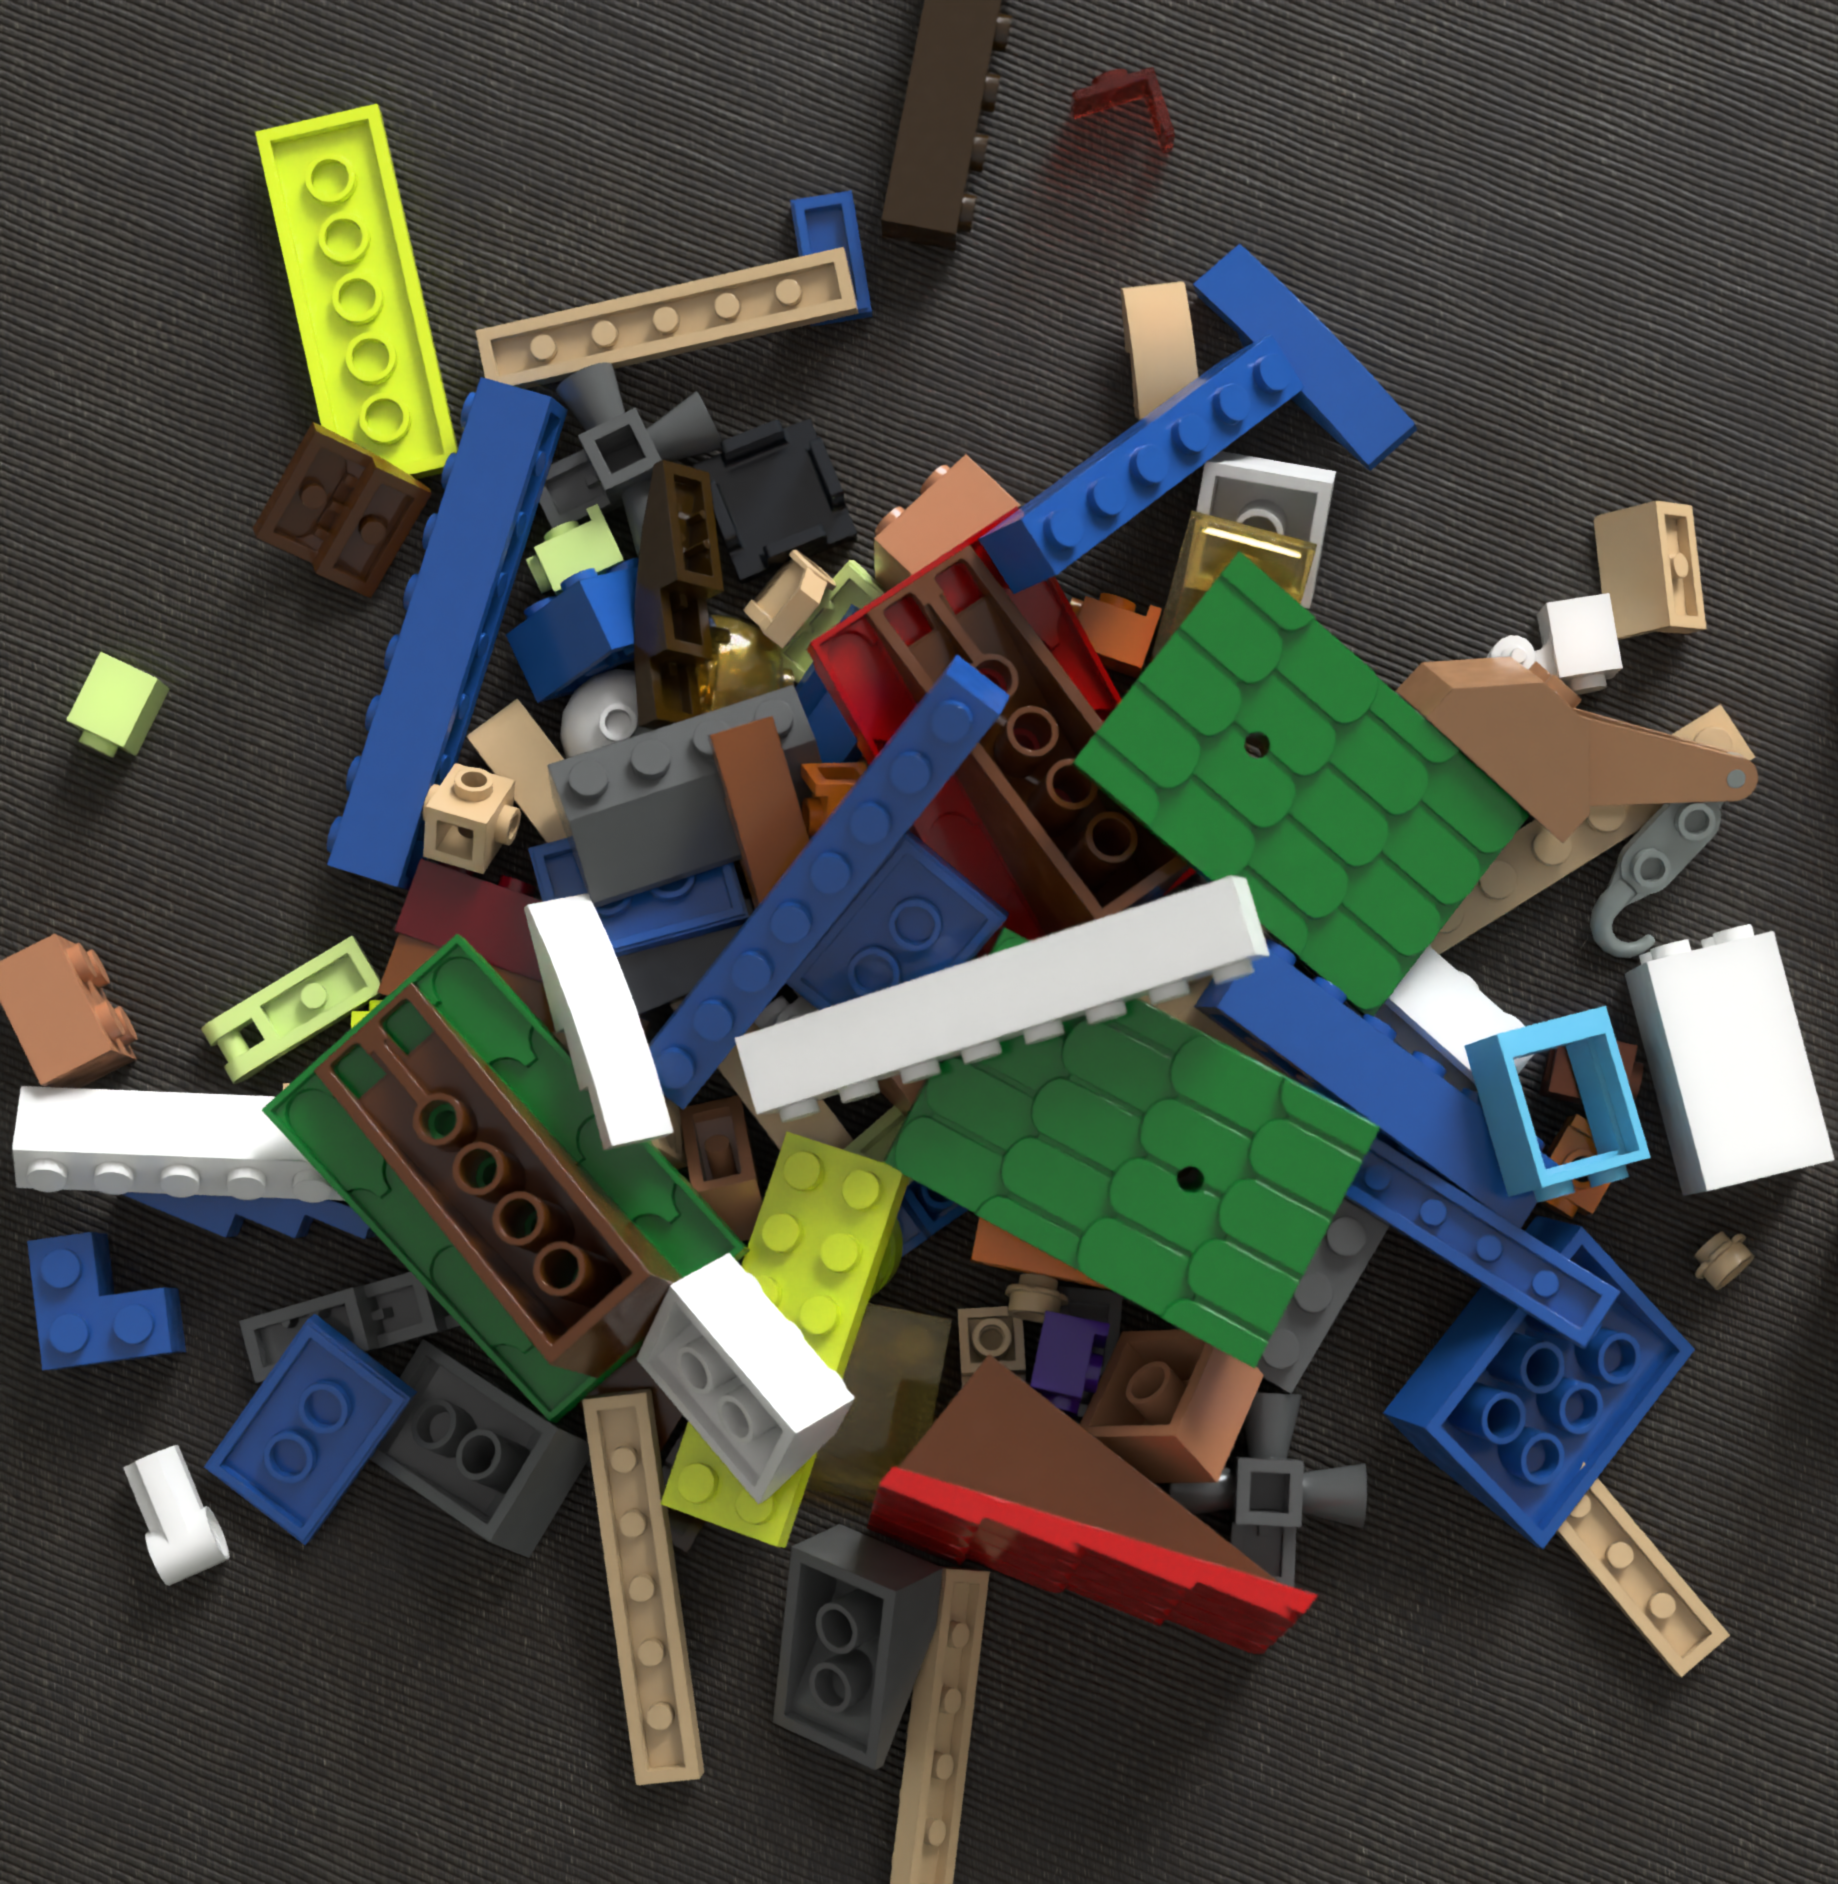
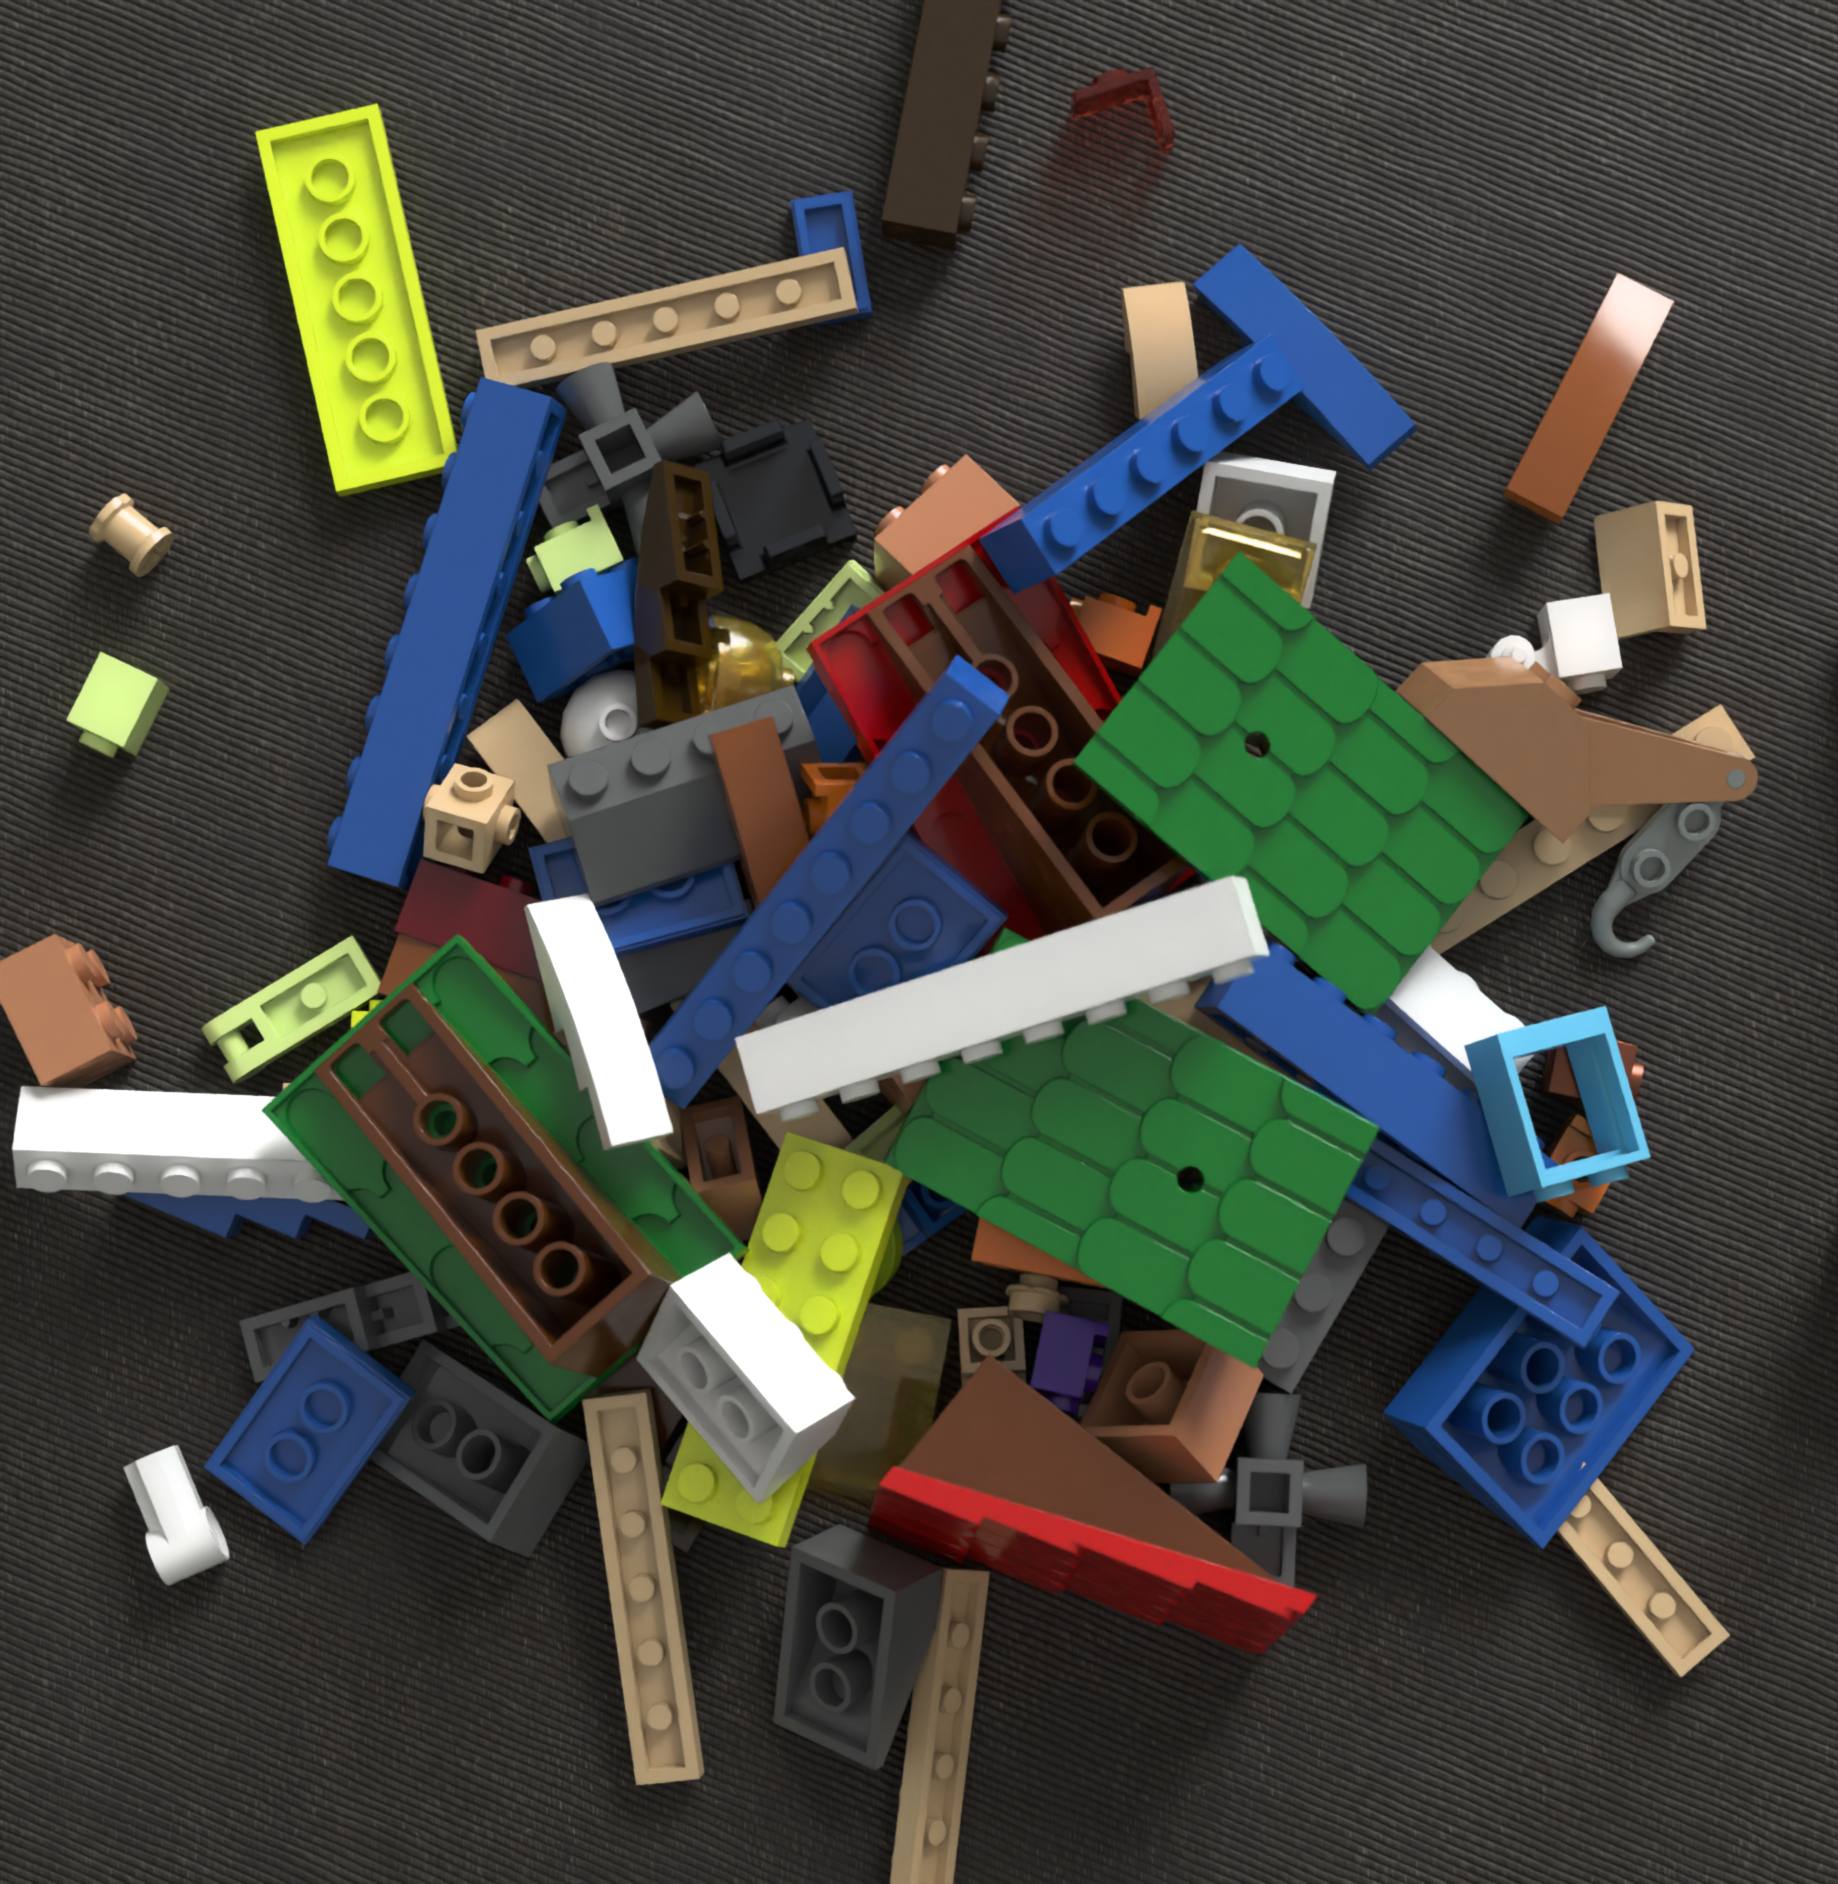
(83, 1317): blue brick -> none
(131, 535): none -> tan bush
(342, 510): reddish brown slope -> none
(789, 598): tan piece -> none
(1588, 398): none -> dark orange slope
(1722, 1259): tan plate -> none
(1727, 1060): white brick -> none

